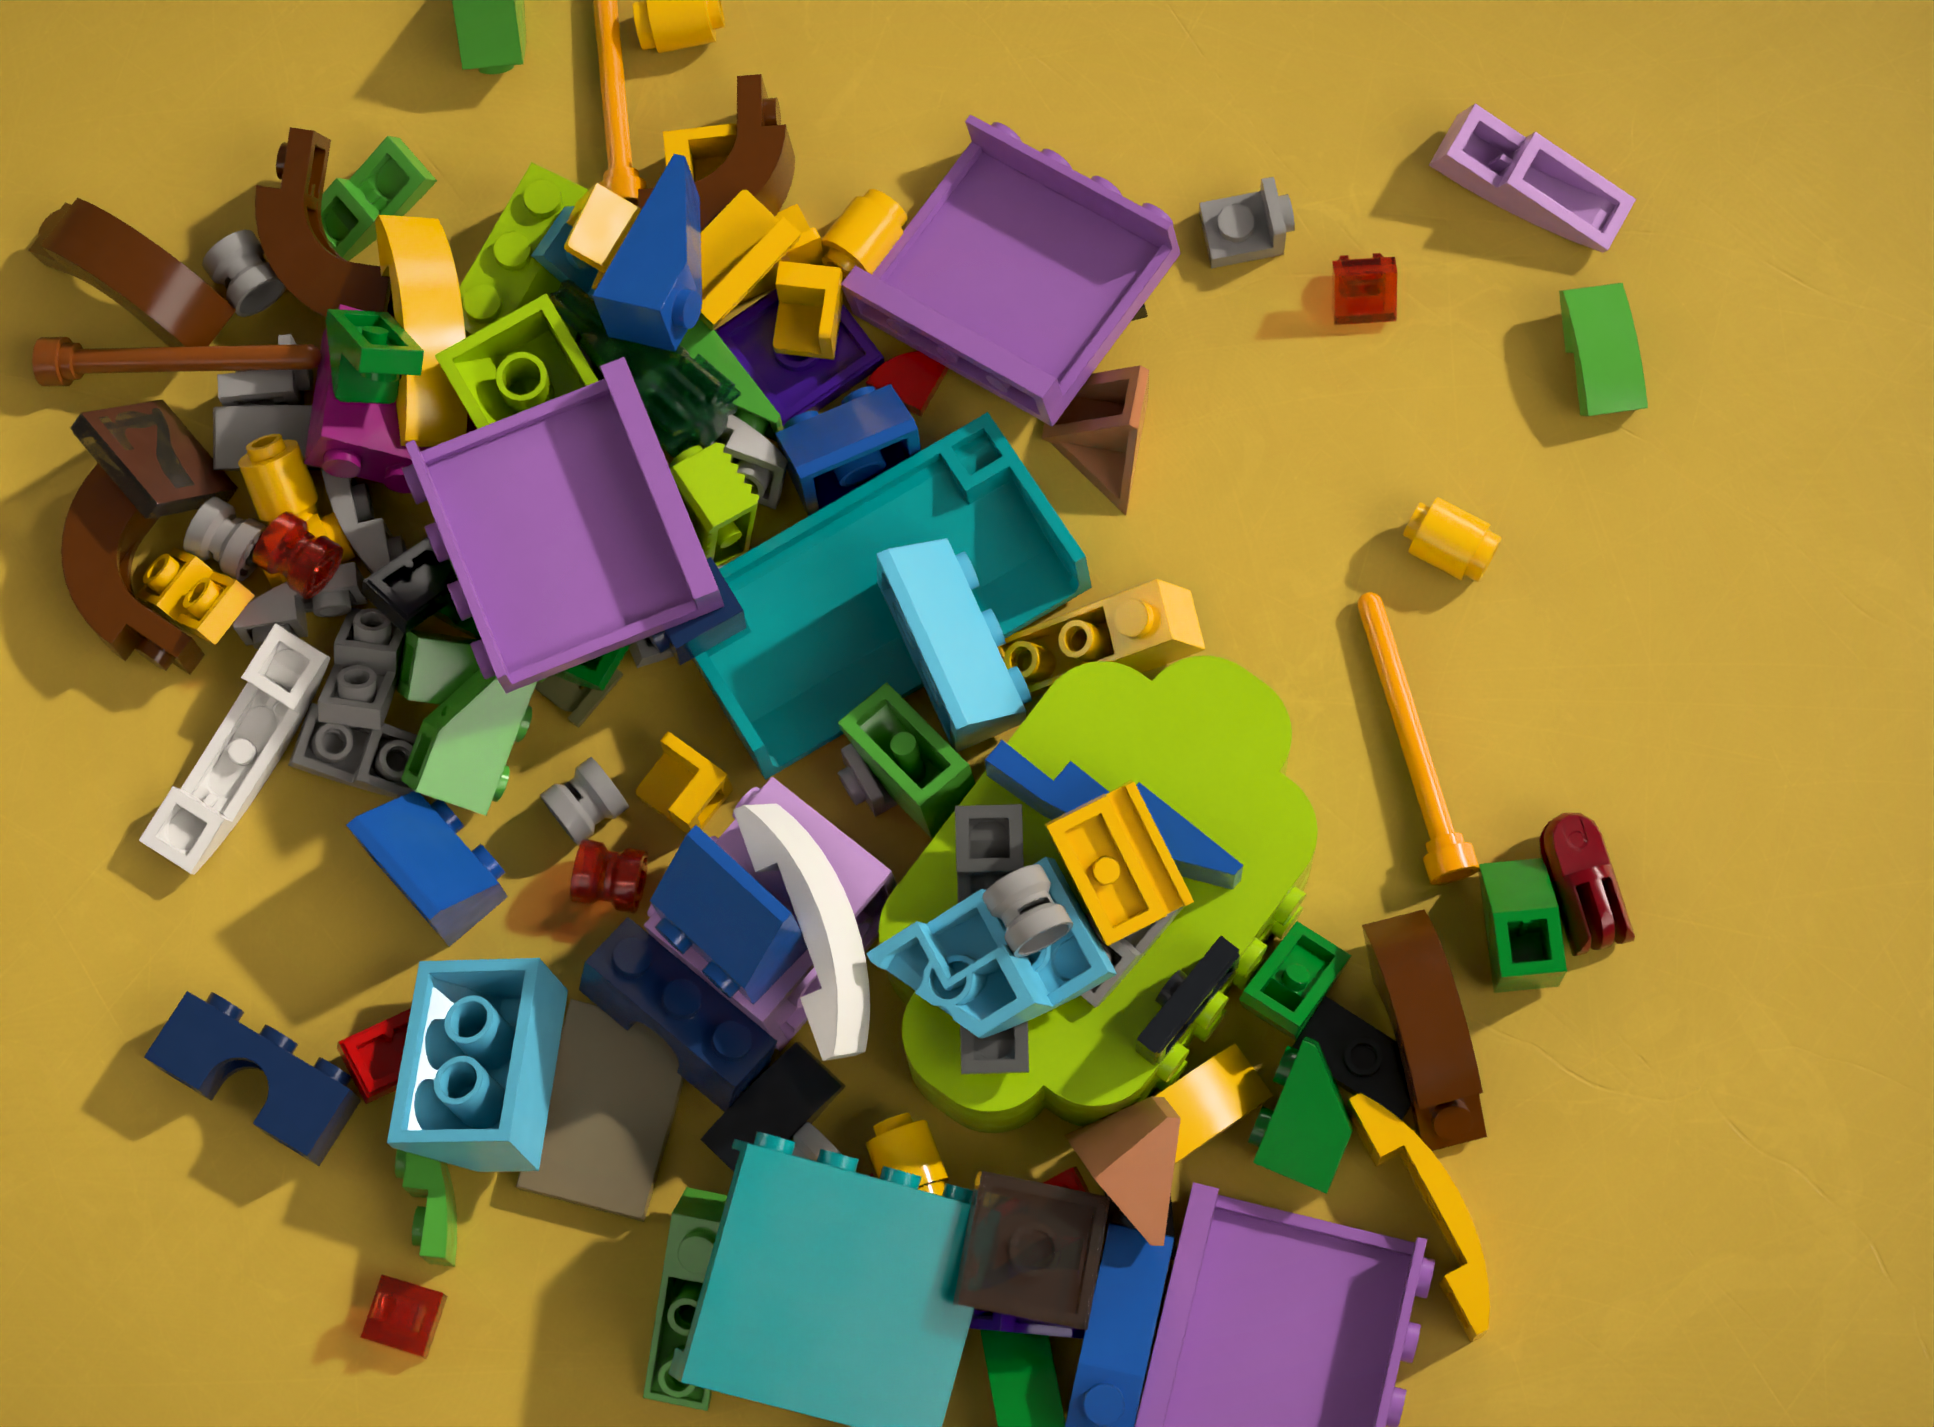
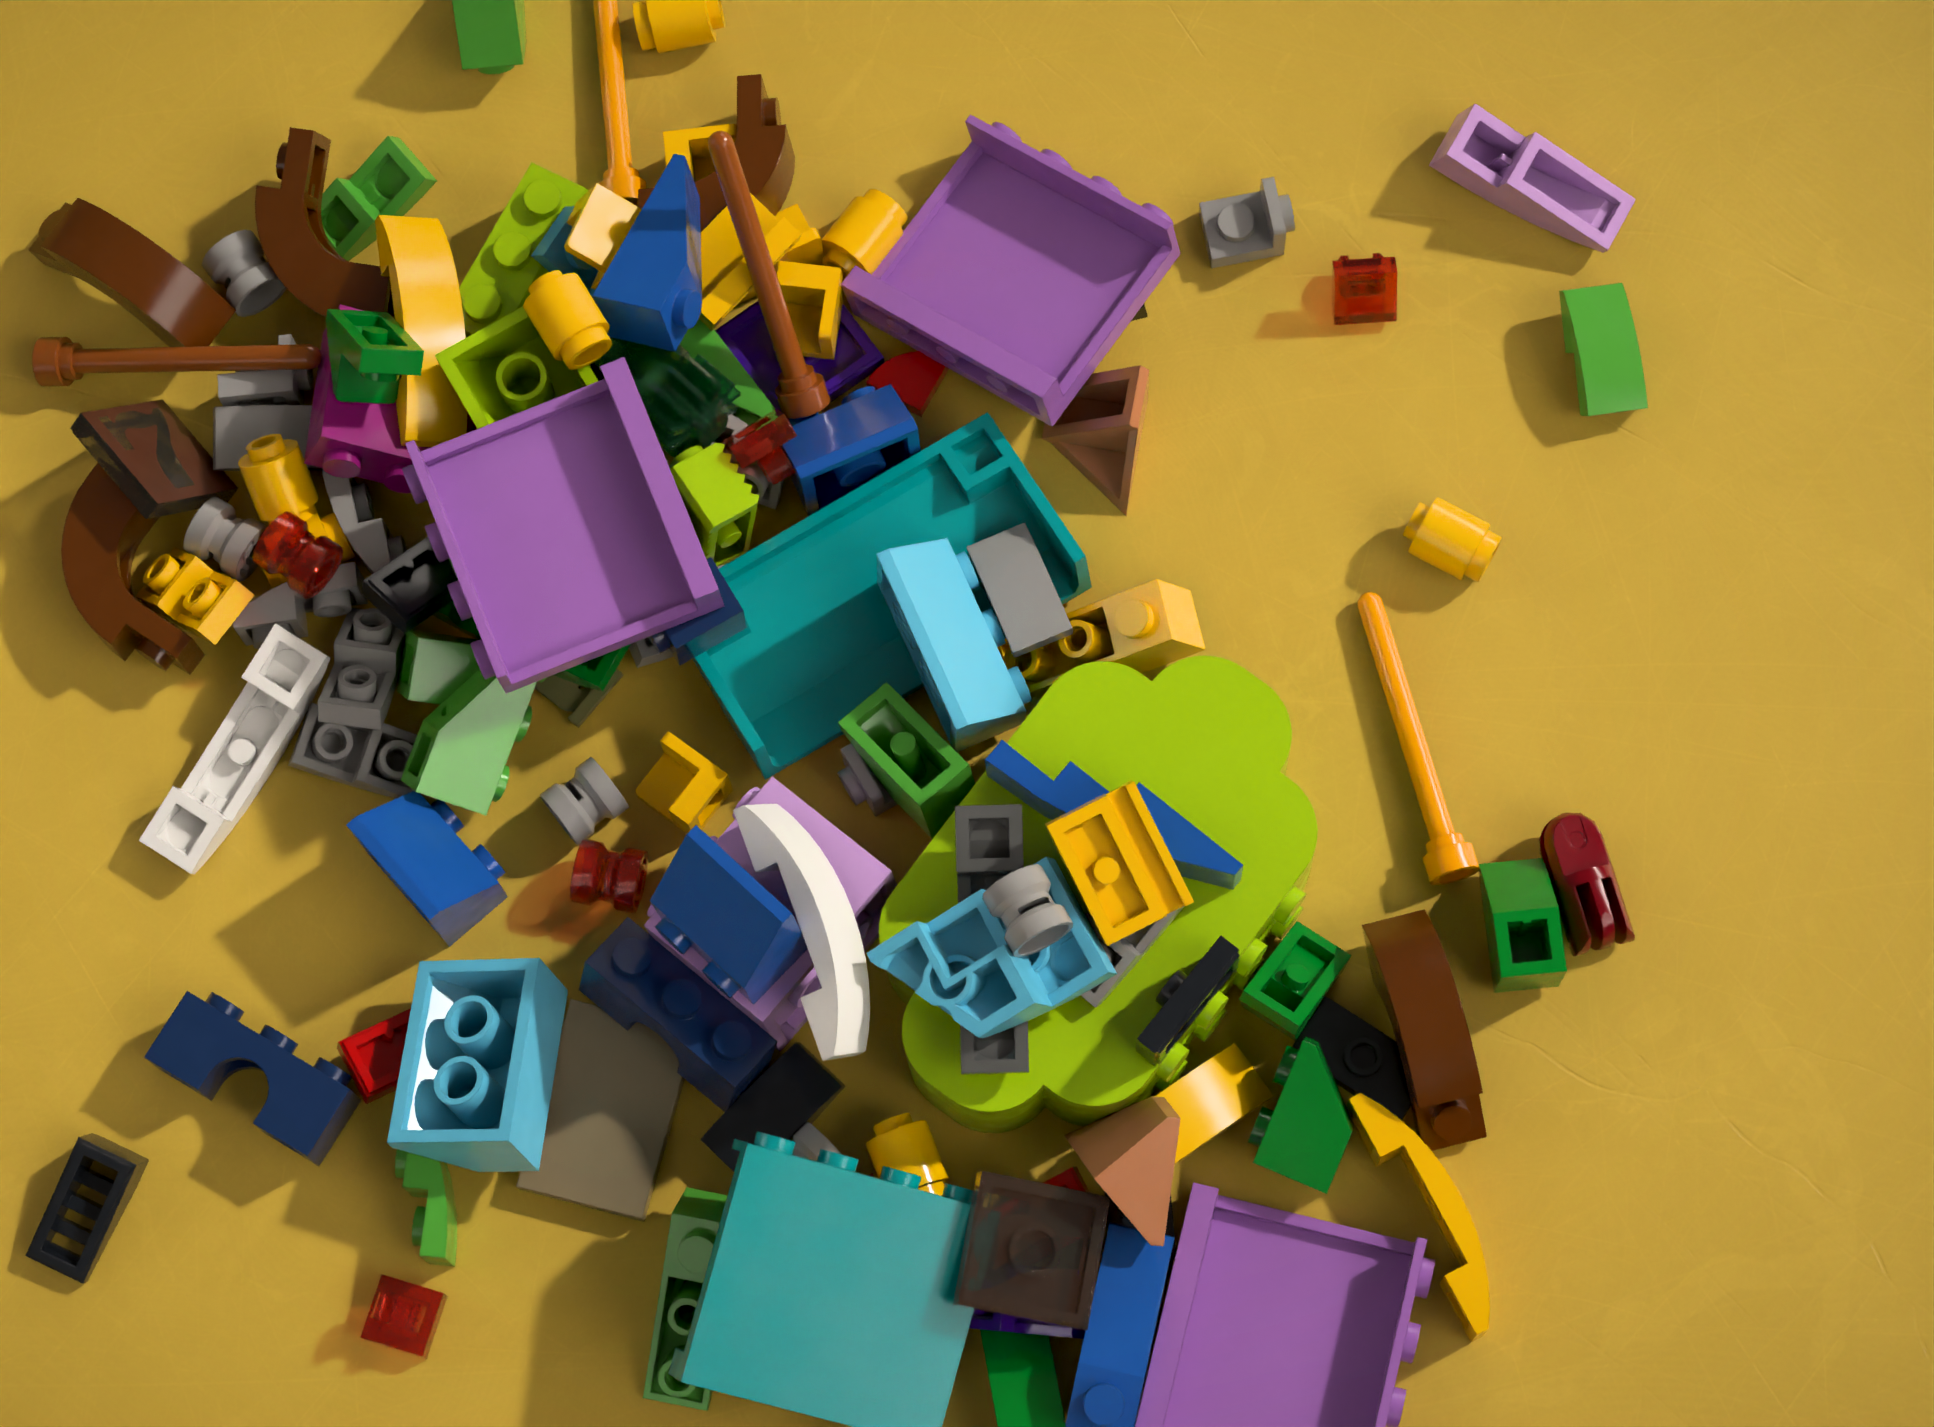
(65, 1197): none -> black slope
(567, 319): none -> yellow brick
(762, 444): none -> clear red tile
(799, 389): none -> dark orange piece
(1020, 590): none -> light grey slope

